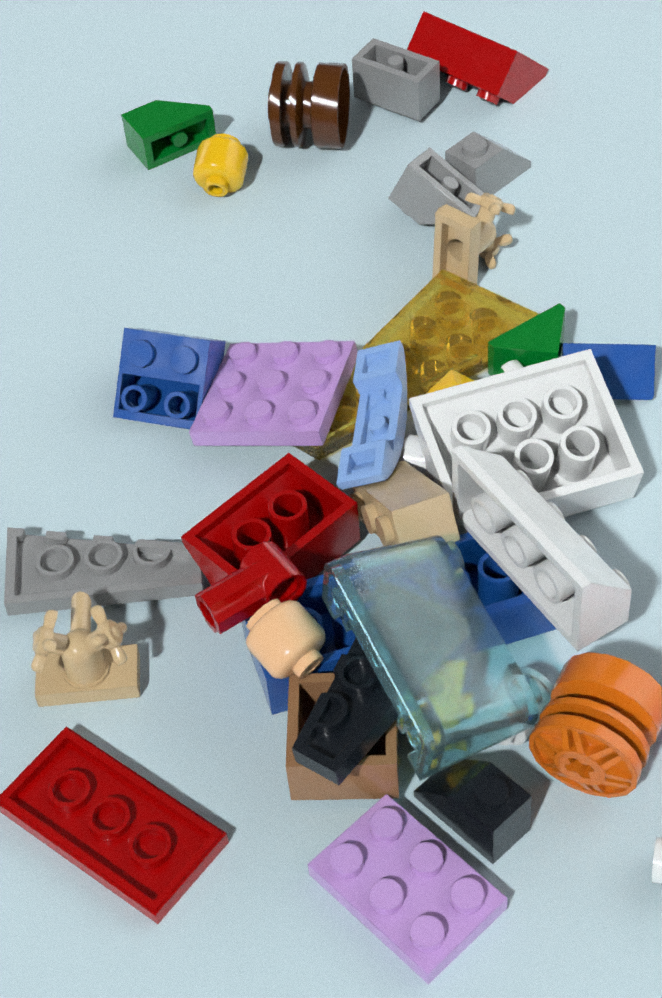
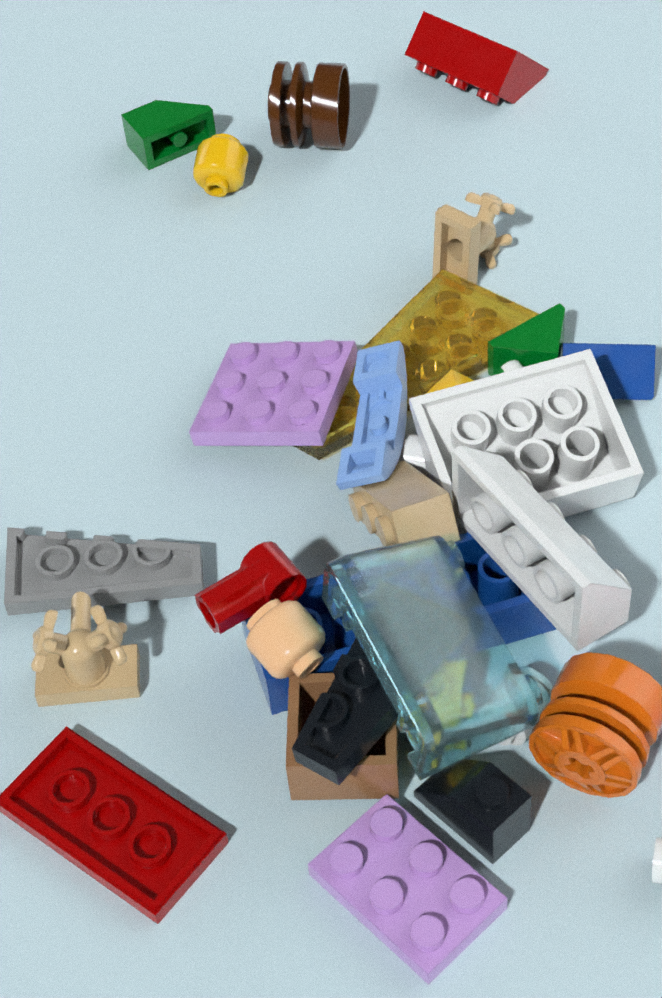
(165, 376): blue slope -> none
(282, 505): red slope -> none
(396, 79): light grey brick -> none
(428, 185): light grey slope -> none
(486, 162): light grey slope -> none

